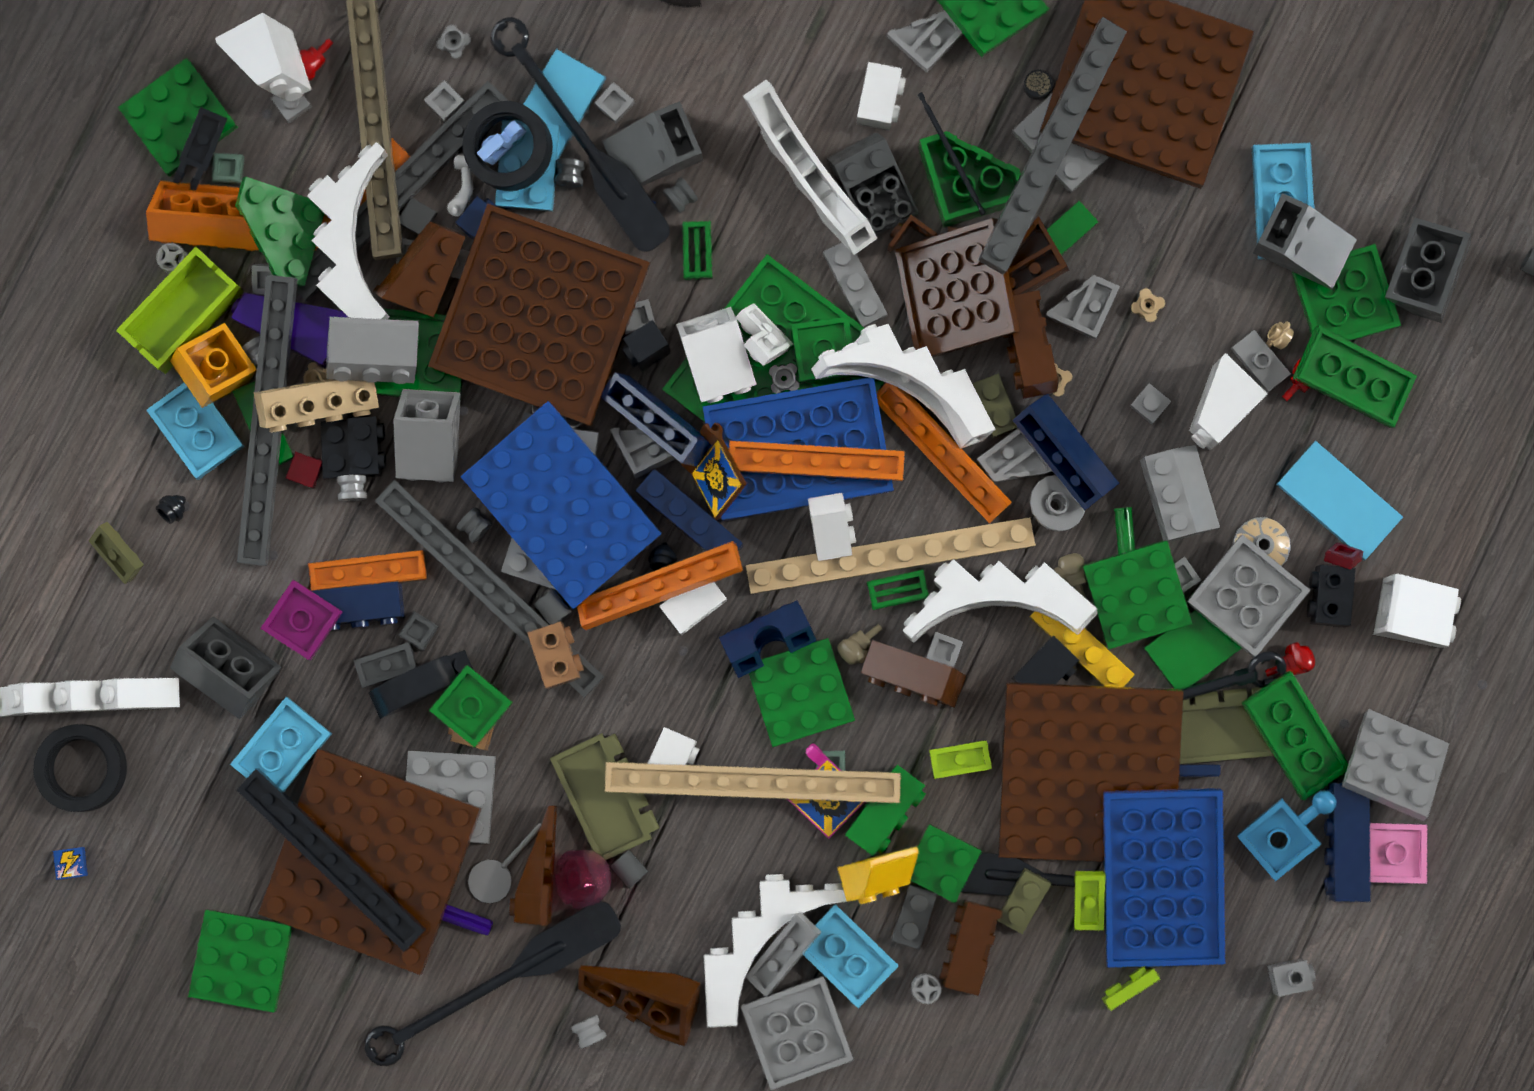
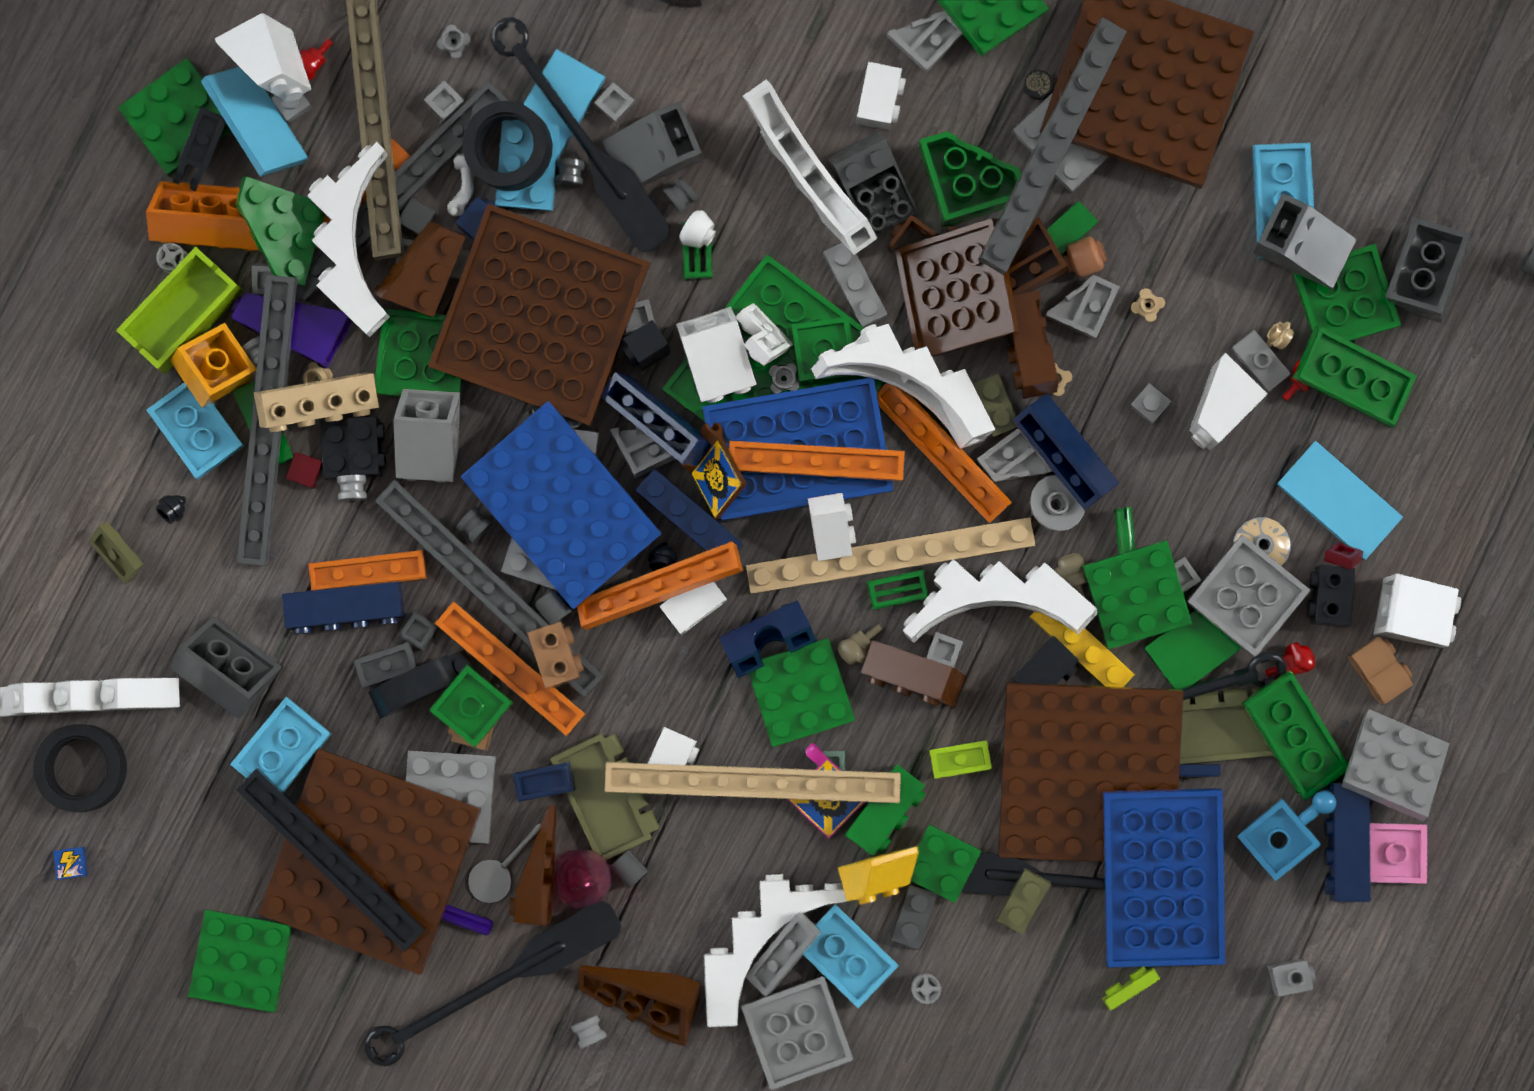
(227, 168): sand green tile -> none
(254, 121): none -> medium azure tile
(301, 620): magenta plate -> none
(372, 350): light grey slope -> none
(497, 145): light blue plate -> none
(509, 668): none -> orange plate
(544, 781): none -> dark blue tile
(697, 230): none -> white cone
(951, 153): black piece -> none
(970, 947): reddish brown wedge -> none
(1085, 257): none -> nougat head
(1089, 900): lime plate -> none
(1179, 493): light grey slope -> none
(1381, 670): none -> medium nougat brick

